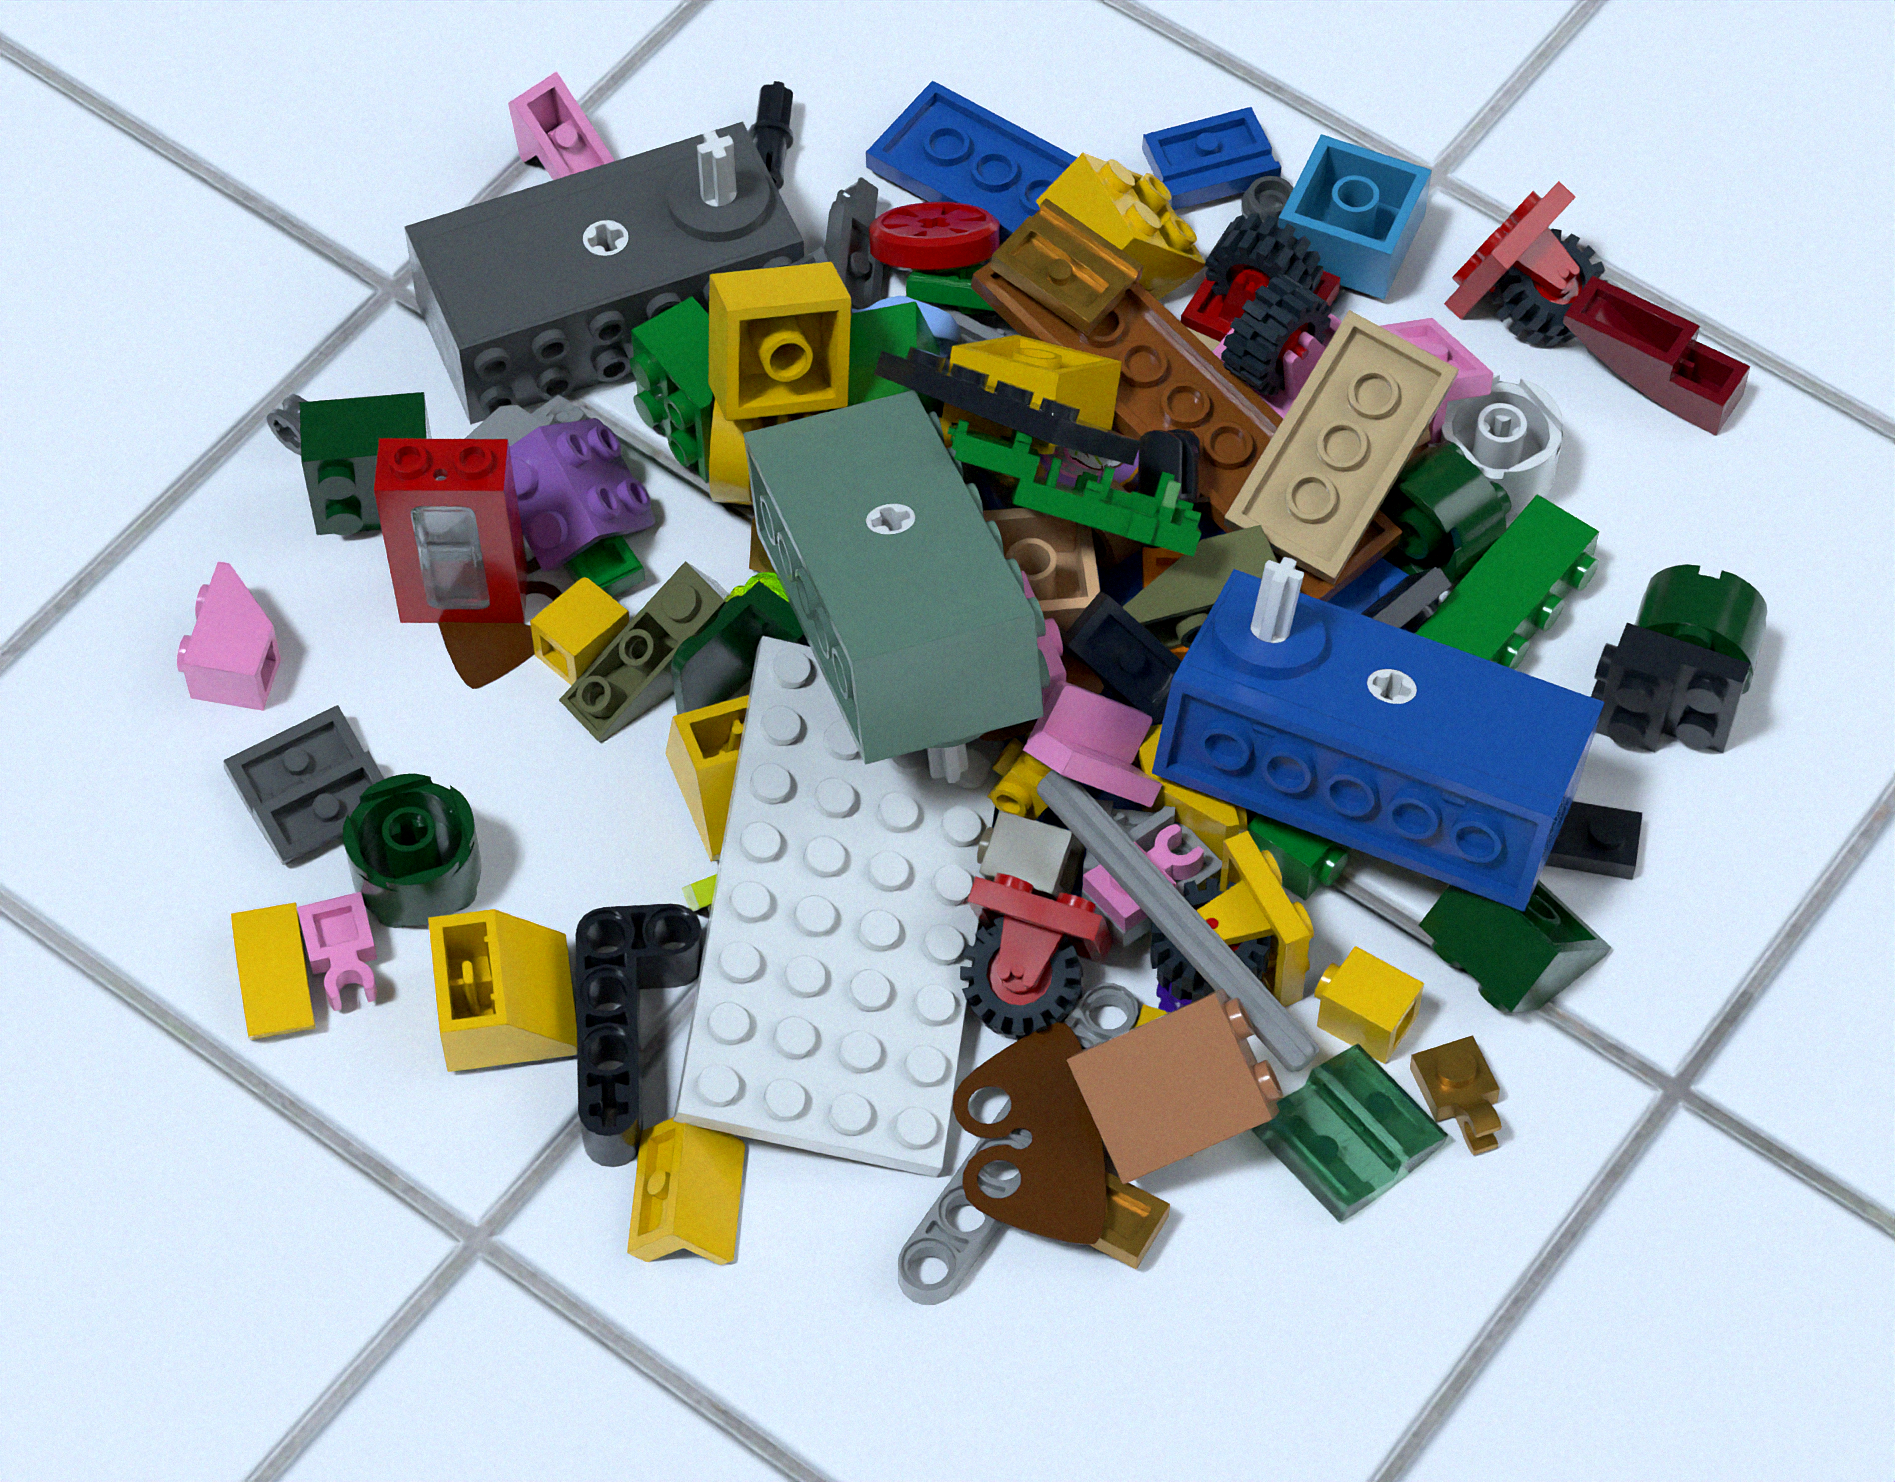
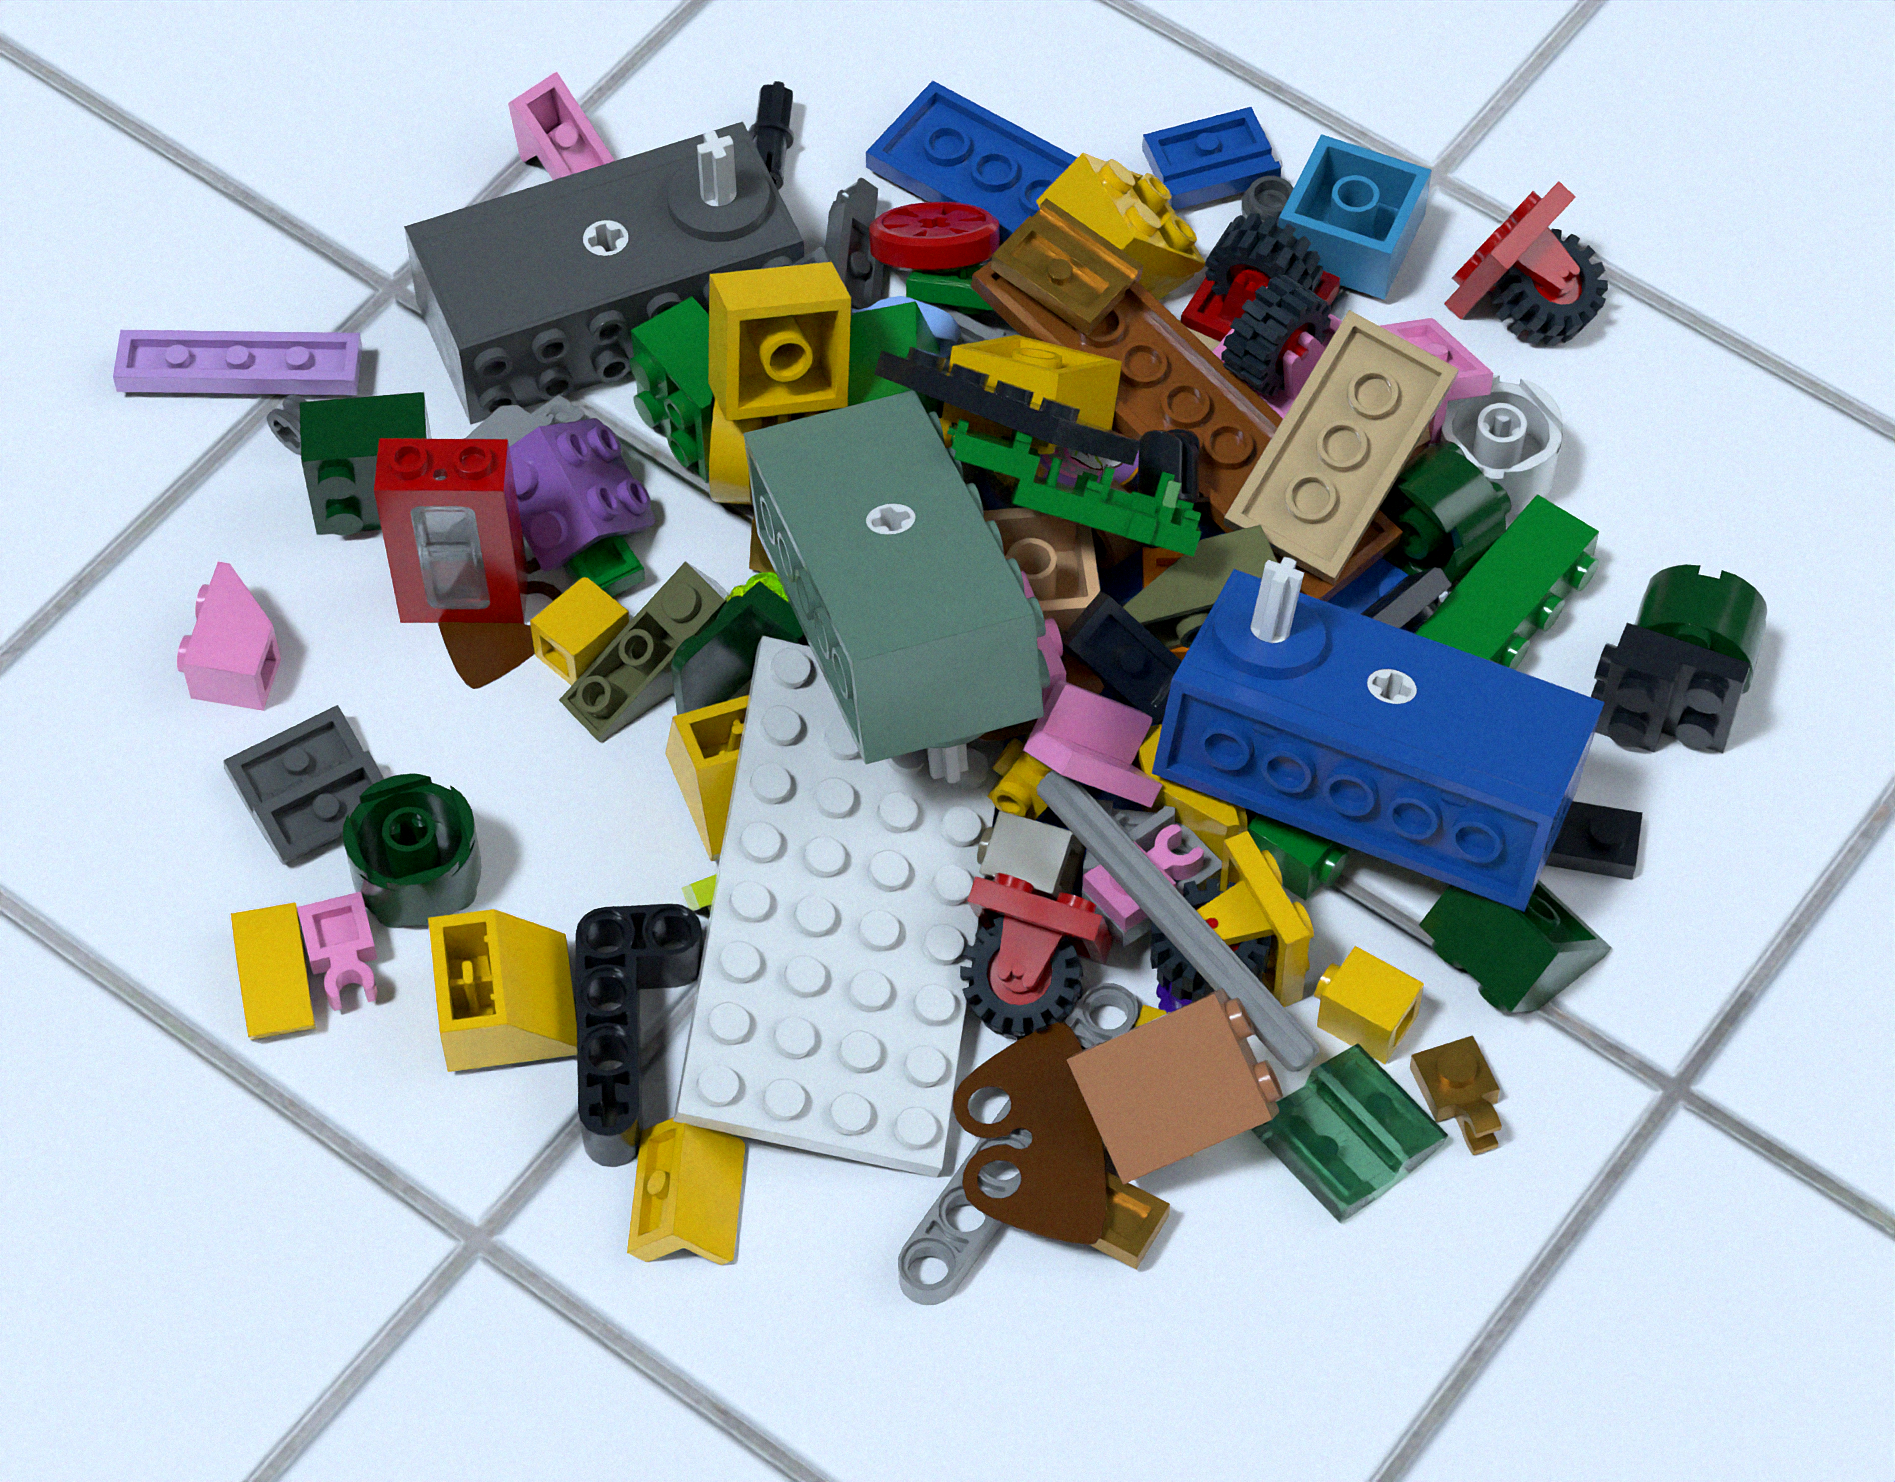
(238, 362): none -> lavender plate
(1658, 354): dark red slope -> none

